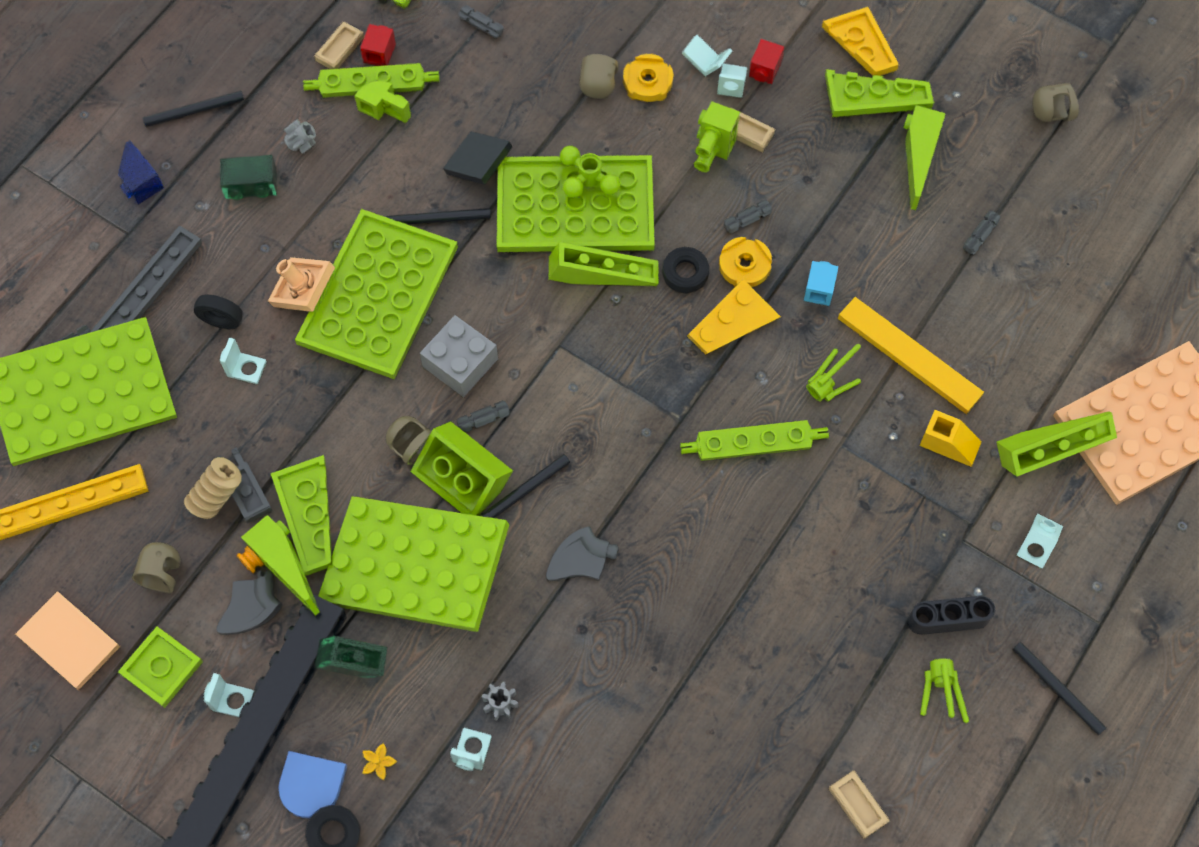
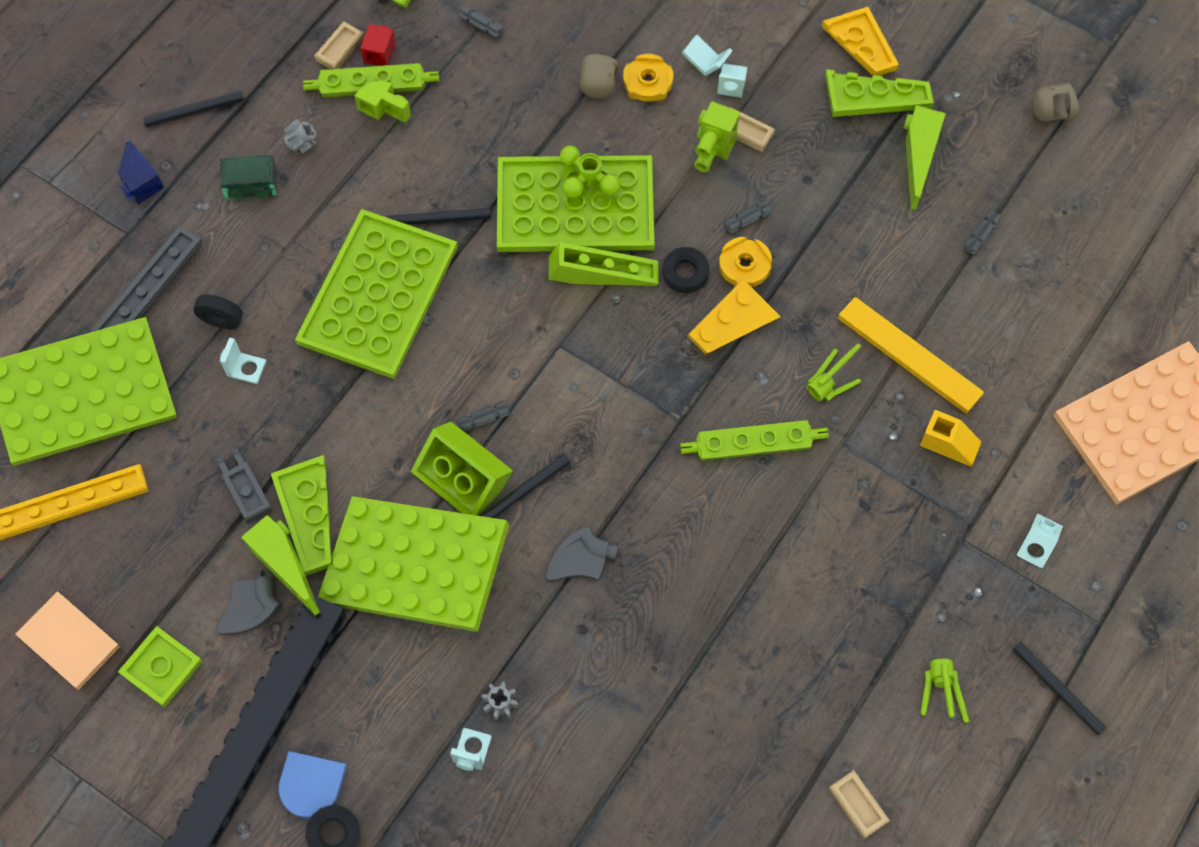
(153, 564): dark tan helmet -> none
(213, 488): tan piece -> none
(219, 691): light aqua bracket -> none
(250, 559): light orange bush -> none
(297, 279): light nougat plate -> none
(351, 657): clear green brick -> none
(378, 761): yellow plant -> none
(407, 438): dark tan helmet -> none
(459, 355): light grey brick -> none
(477, 157): black tile -> none
(766, 61): red brick -> none
(821, 283): medium azure brick -> none
(961, 607): black beam -> none
(1054, 442): lime slope -> none

